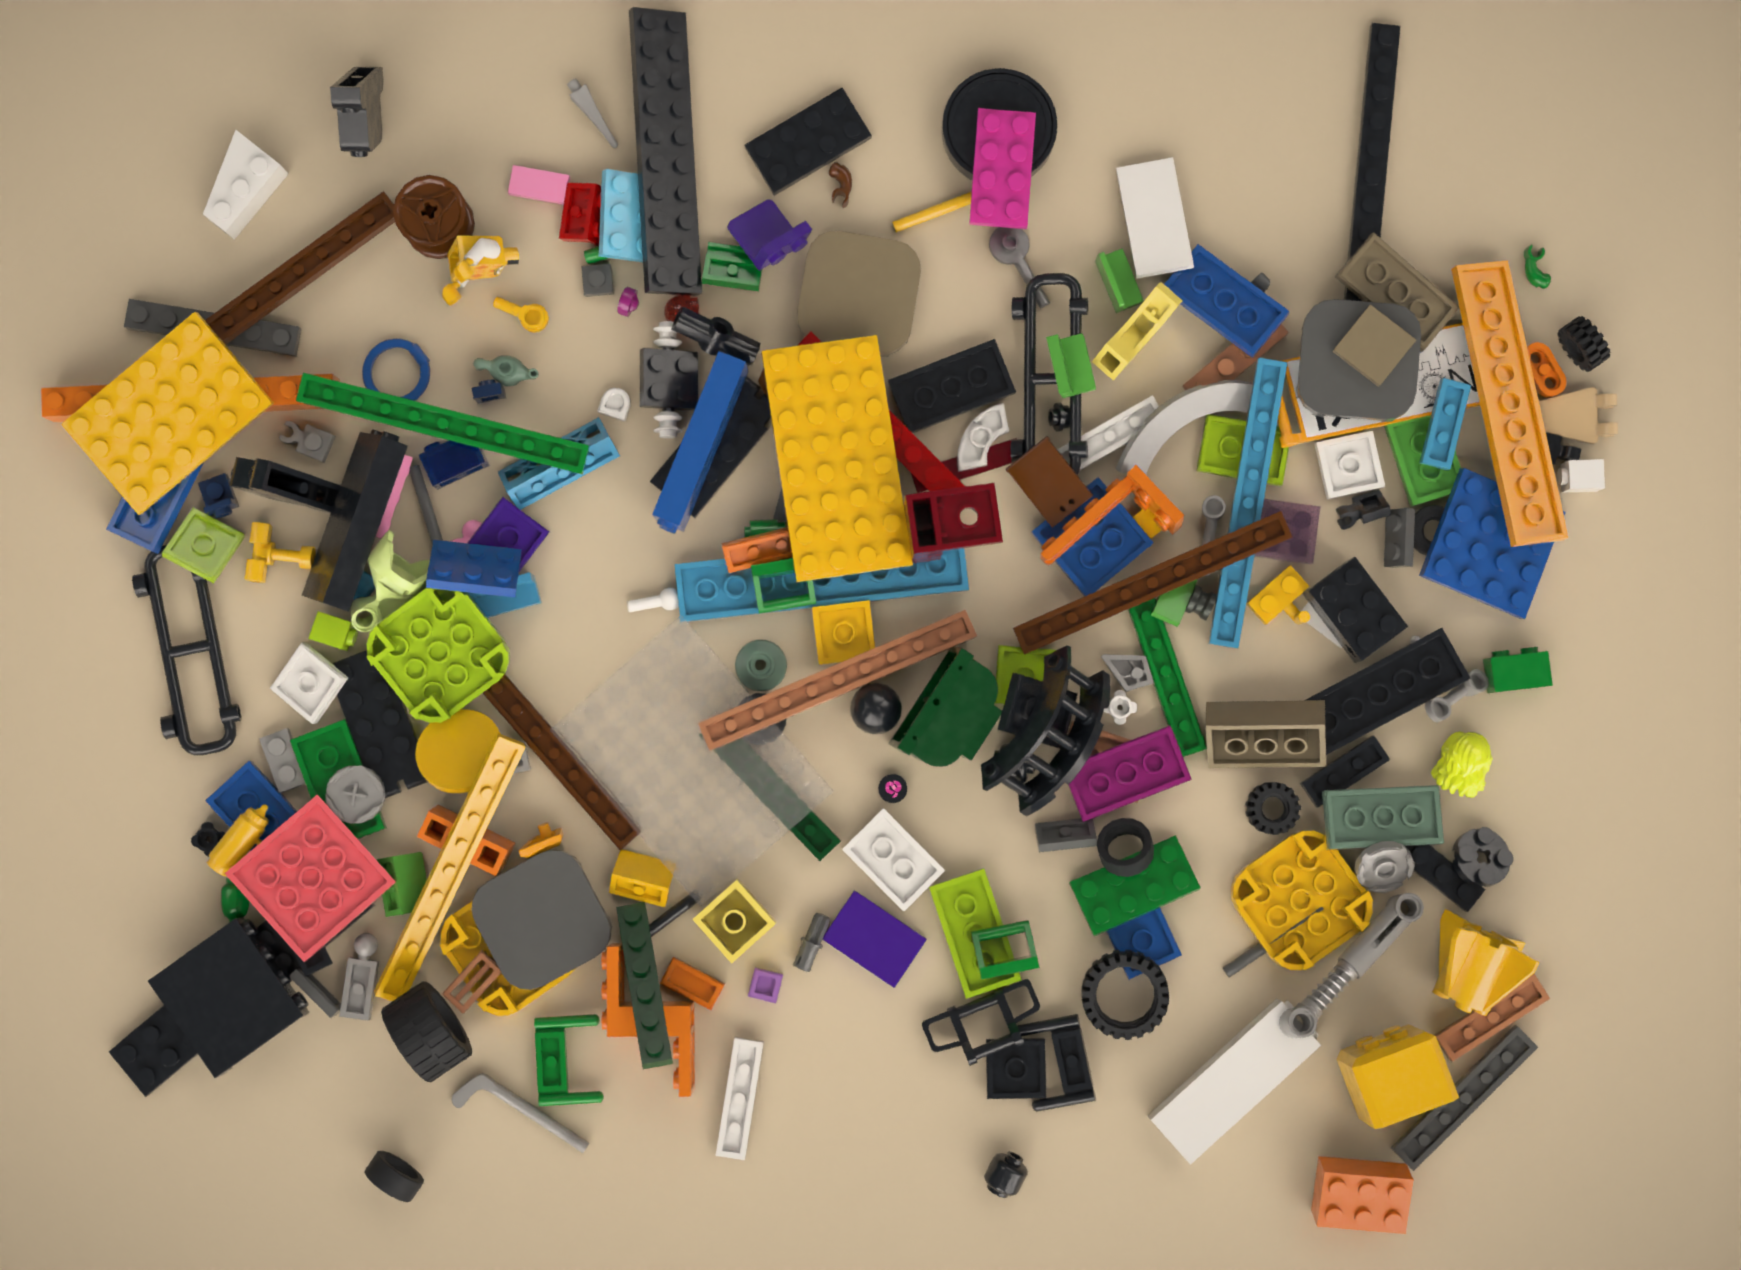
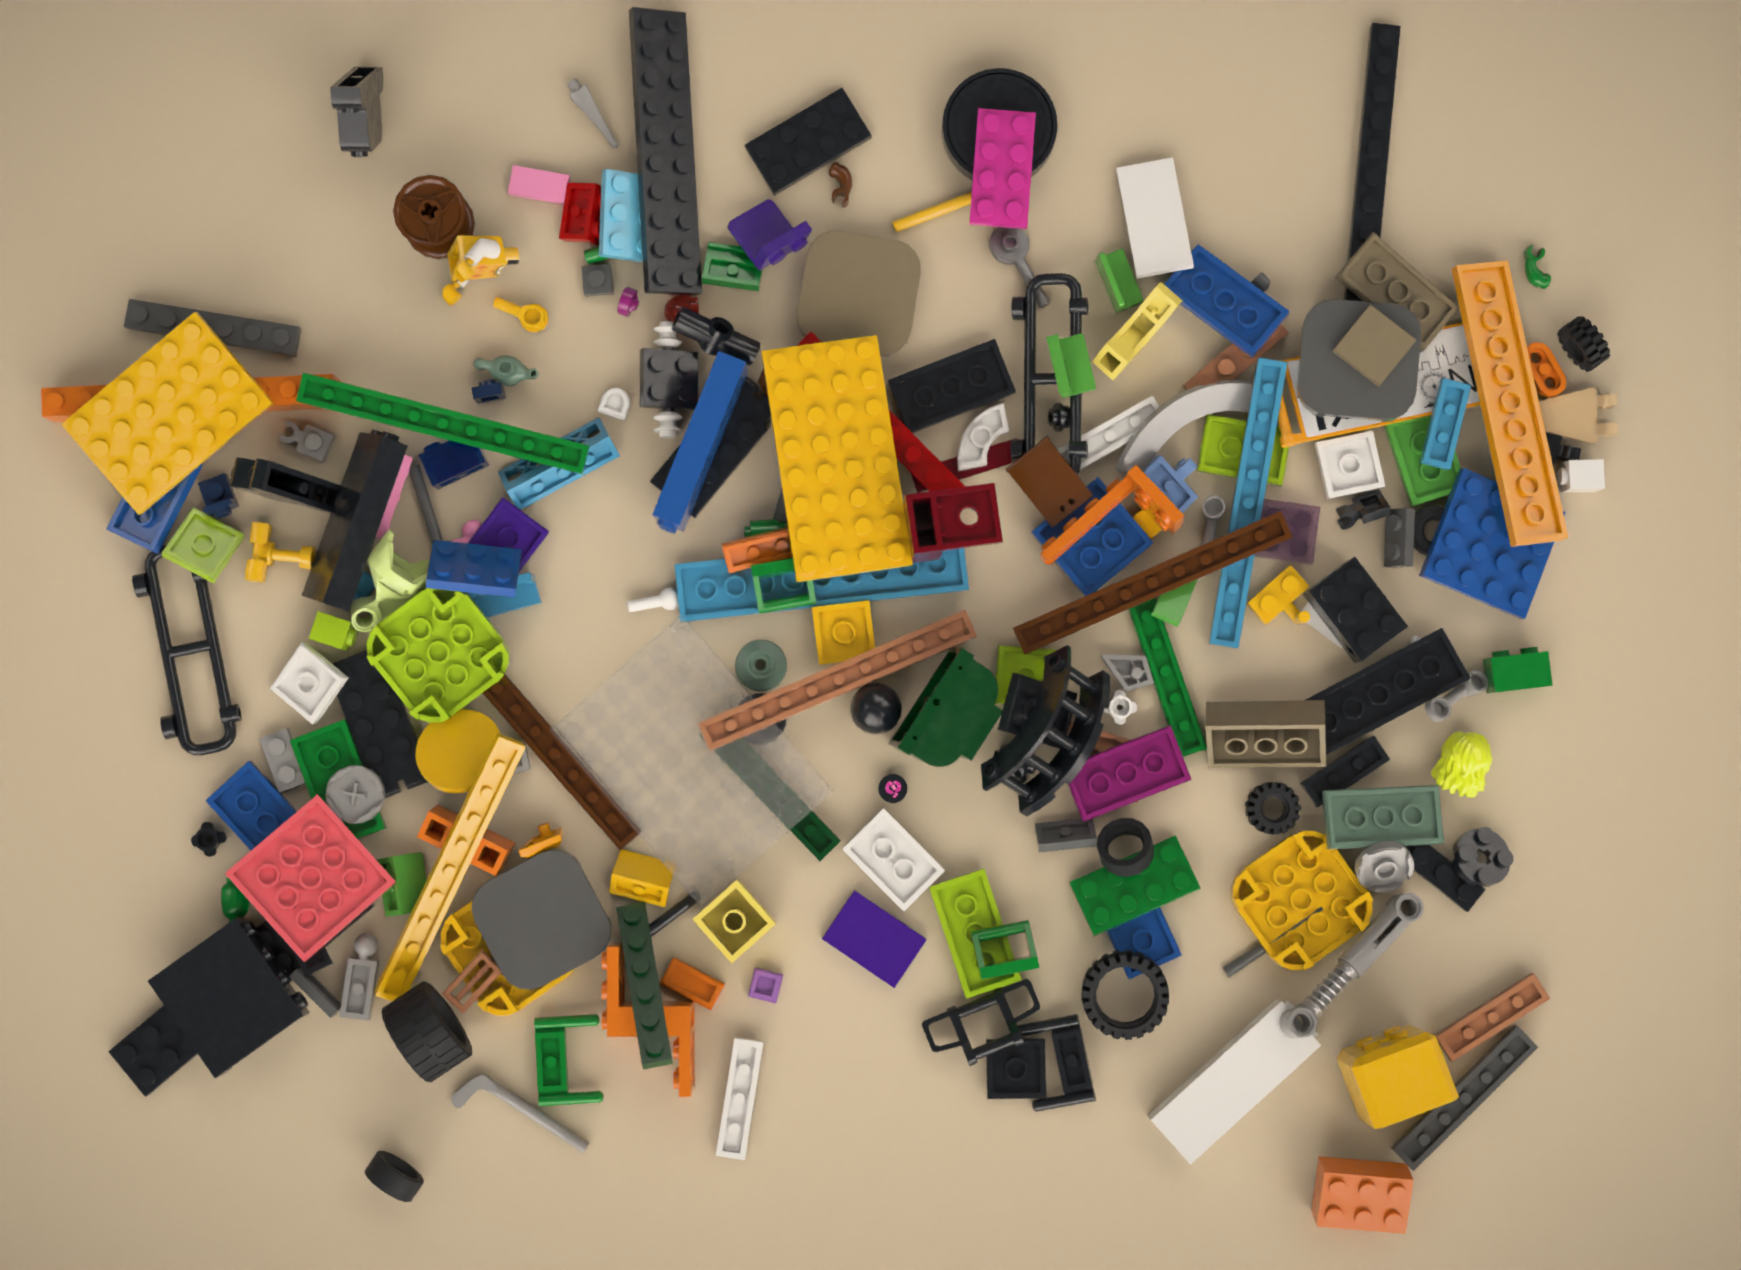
(238, 839): yellow piece -> none
(242, 185): white wedge -> none
(302, 268): reddish brown plate -> none
(414, 350): blue piece -> none
(812, 942): dark grey axle -> none
(1005, 1174): black head -> none
(1172, 481): none -> medium blue plate
(1201, 602): pearl dark grey wheel -> none
(1478, 965): yellow brick -> none

